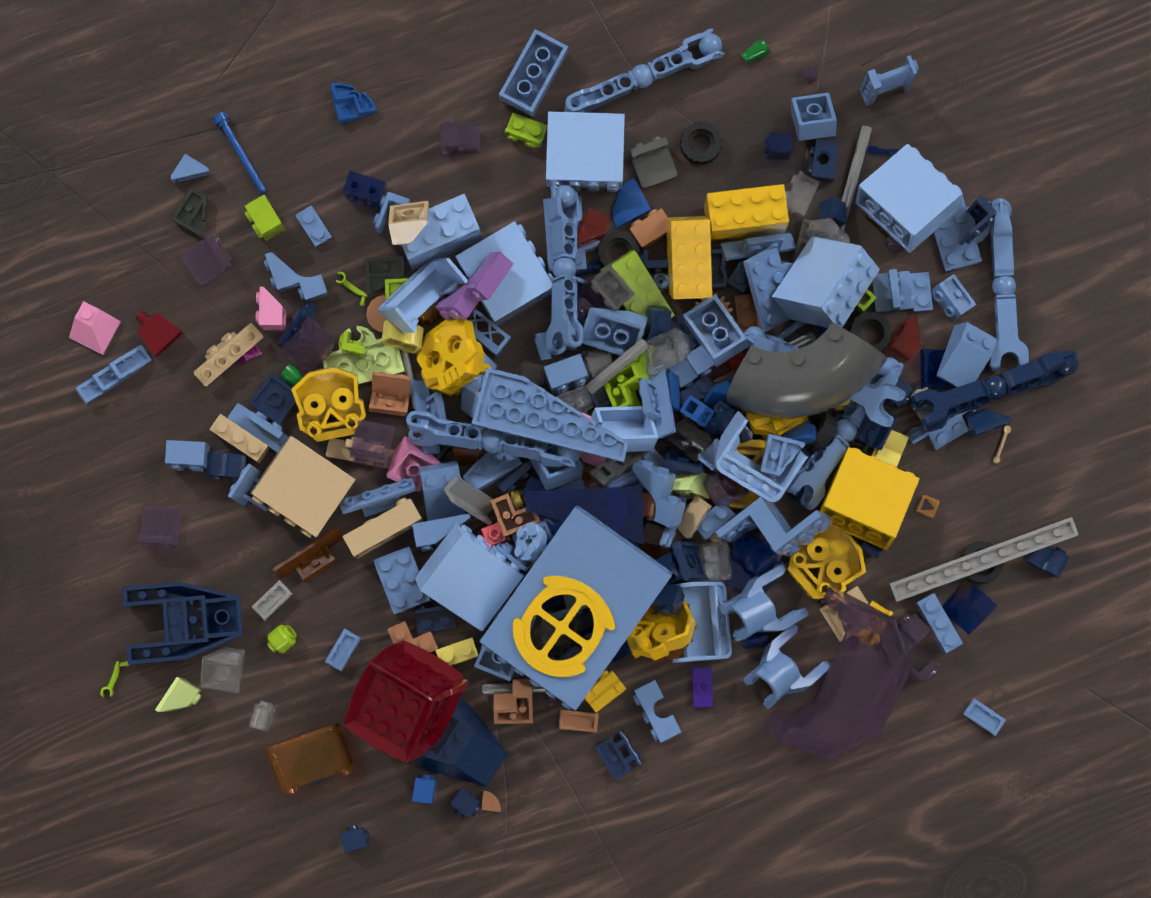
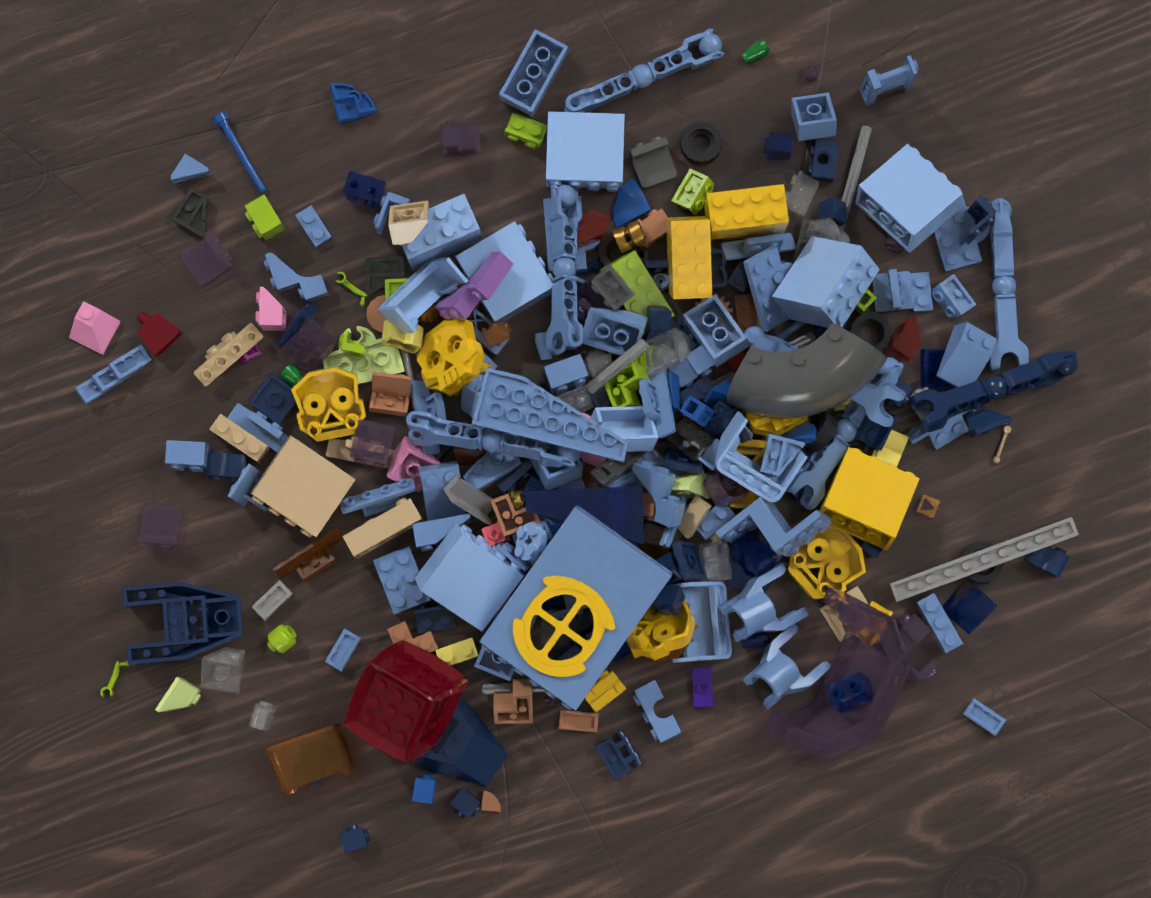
(497, 333): none -> clear orange brick
(636, 233): none -> pearl gold wheel
(693, 191): none -> lime bracket
(850, 692): none -> clear blue brick
(891, 152): clear blue piece -> none

